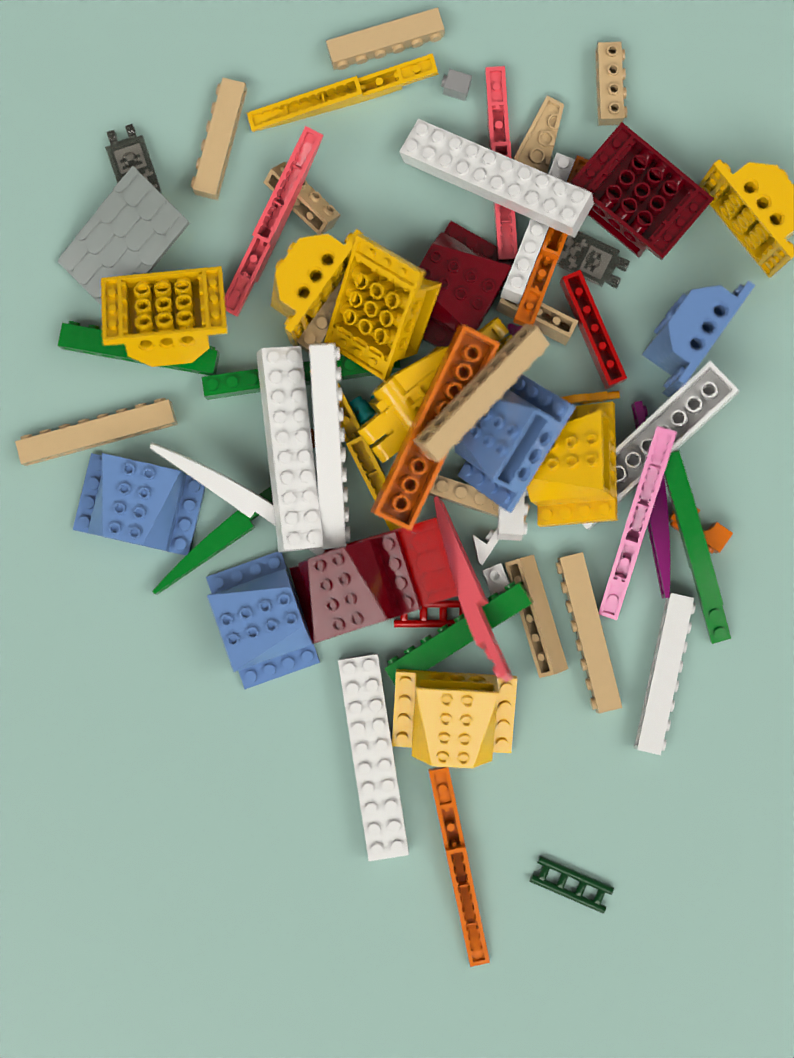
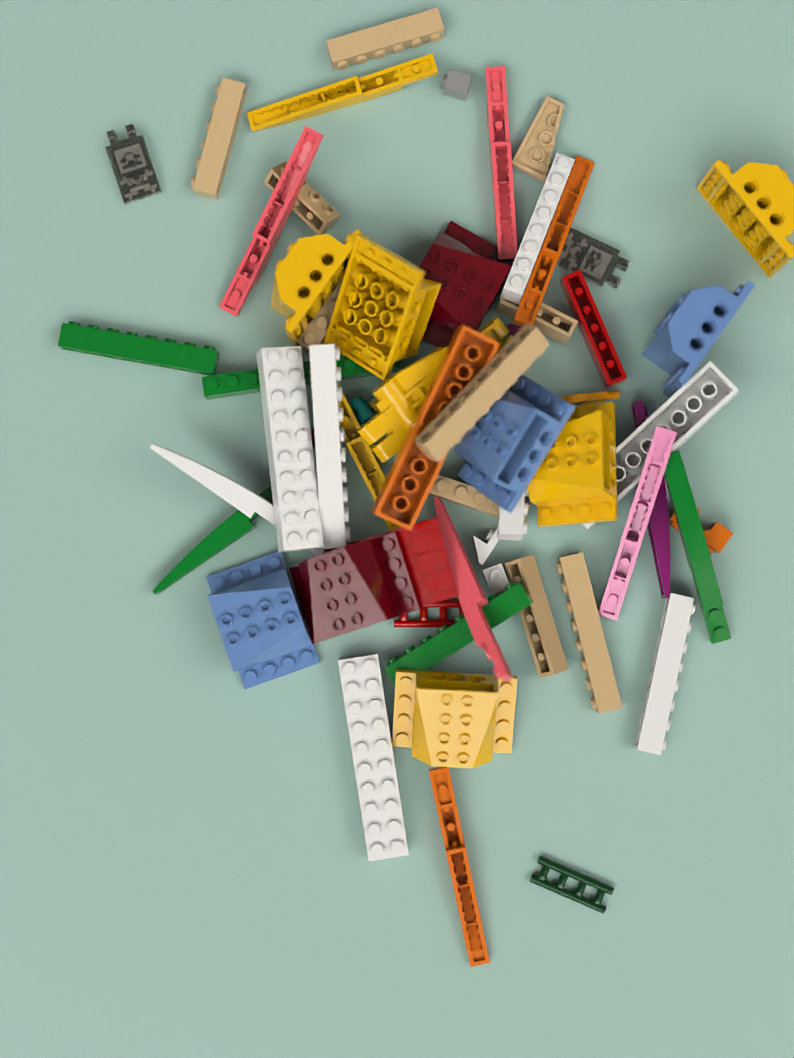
(96, 432): tan brick -> none
(124, 234): light grey piece -> none
(139, 503): medium blue wedge -> none
(164, 314): yellow wedge -> none
(497, 178): white brick -> none
(610, 83): tan brick -> none
(640, 194): dark red wedge -> none

